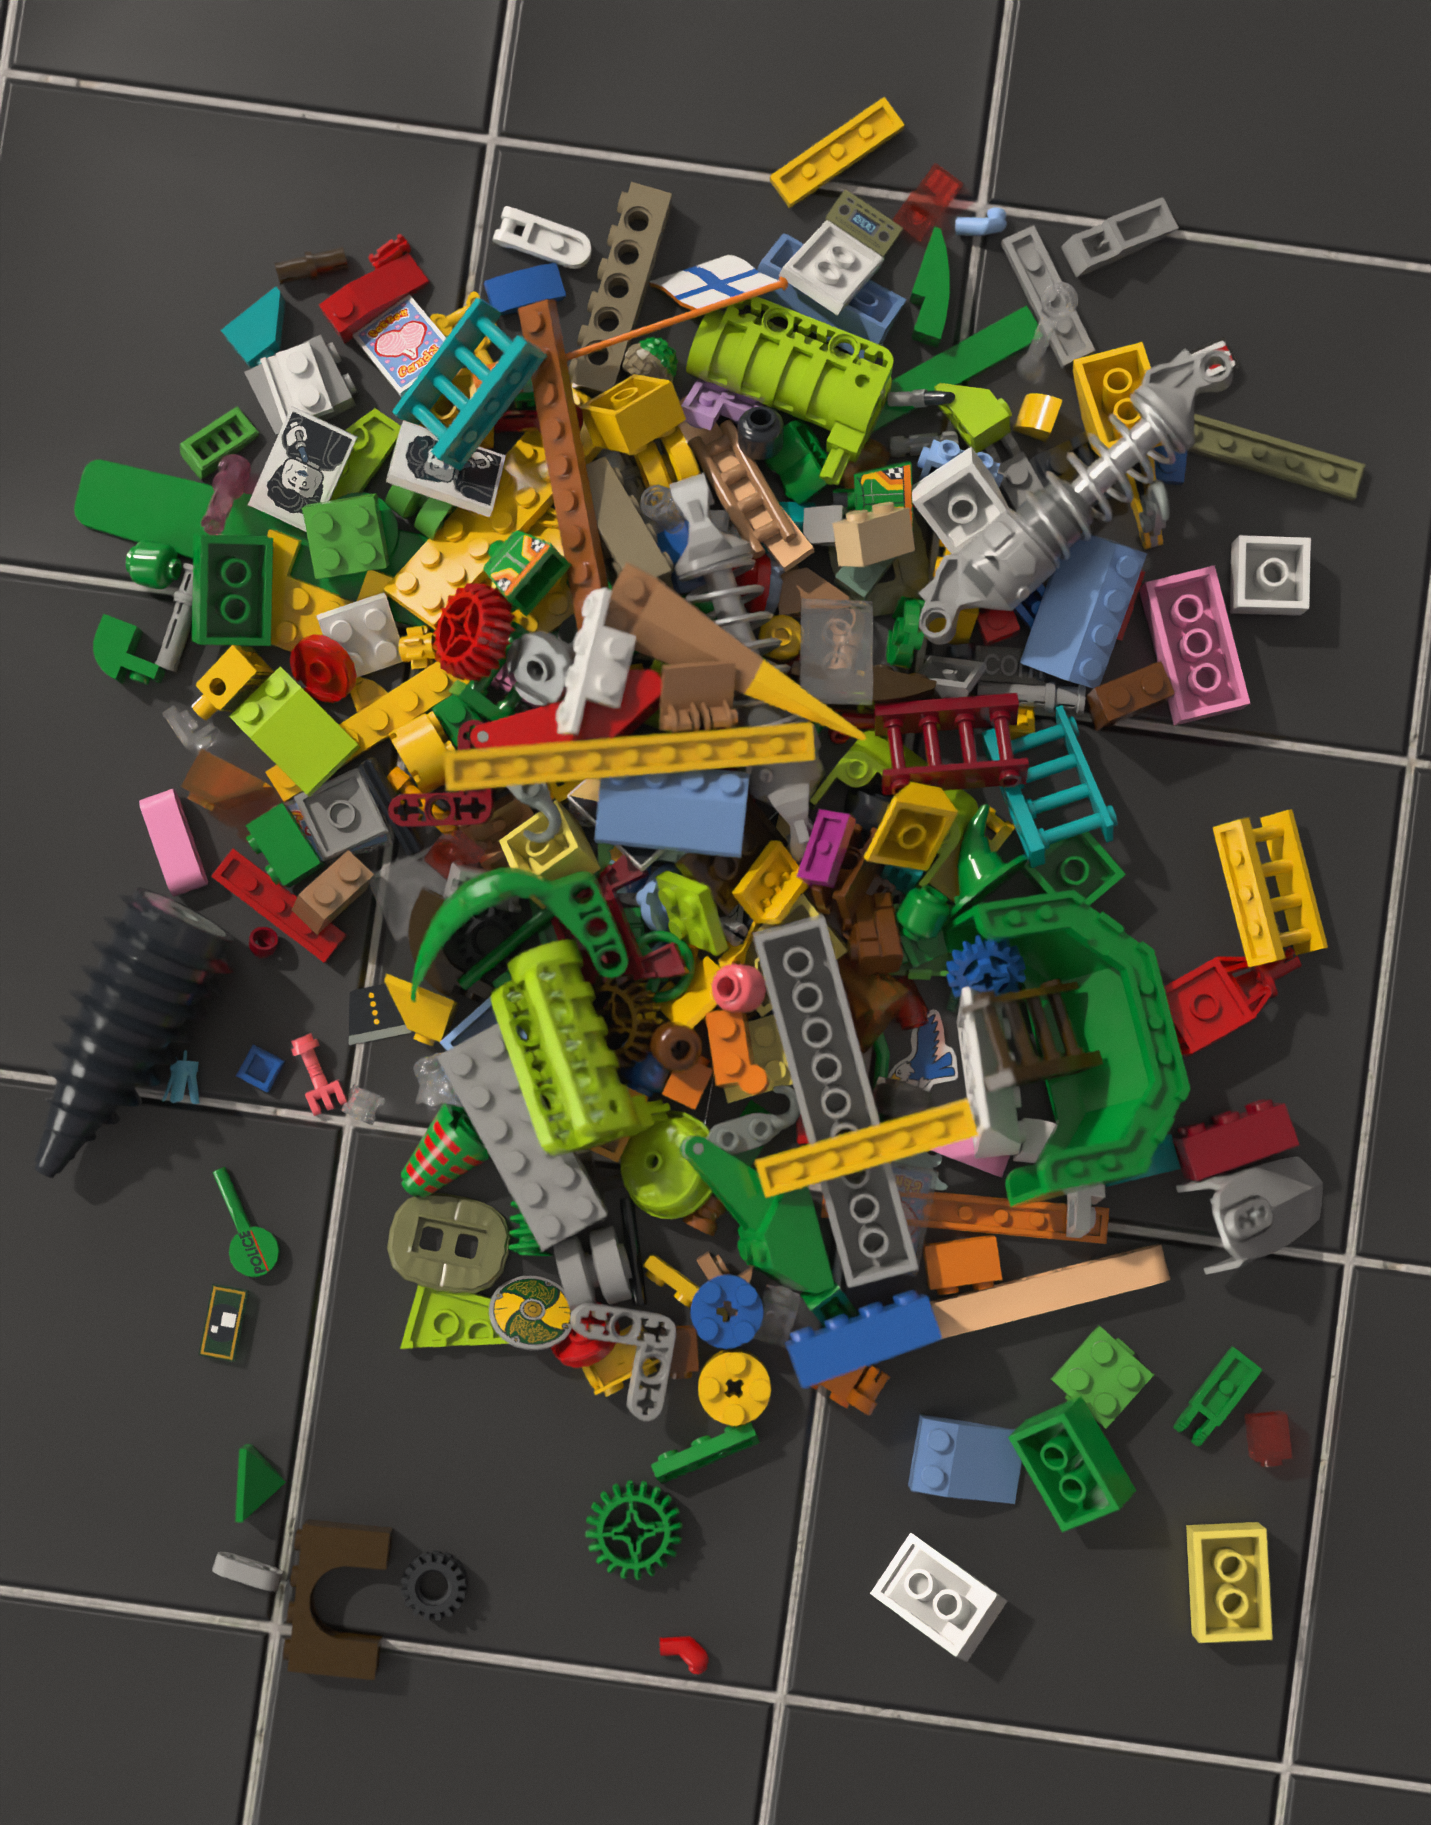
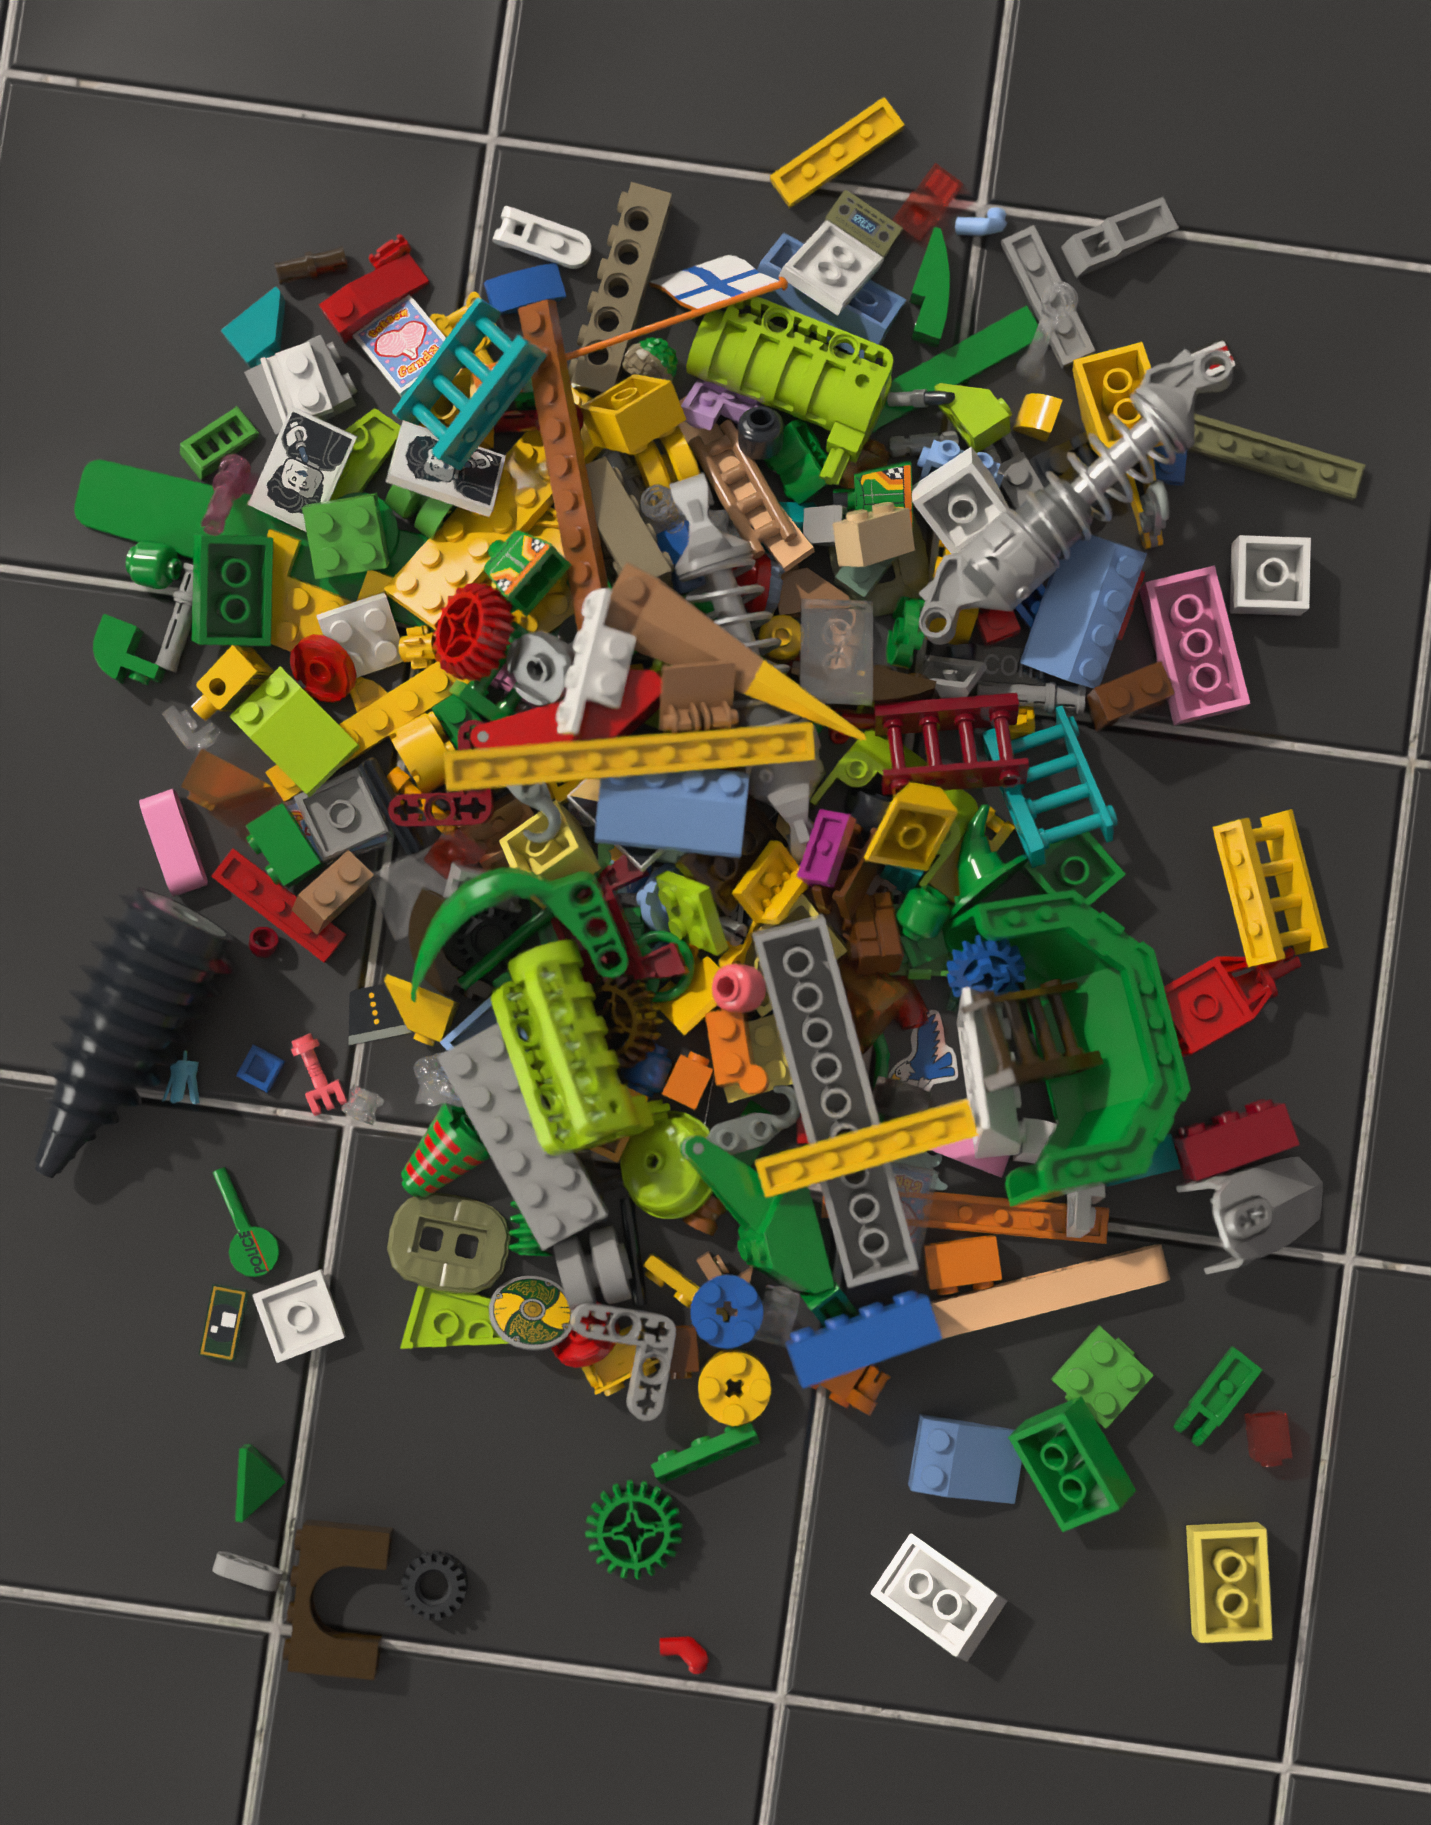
(299, 1315): none -> white plate
(681, 1056): reddish brown head -> none

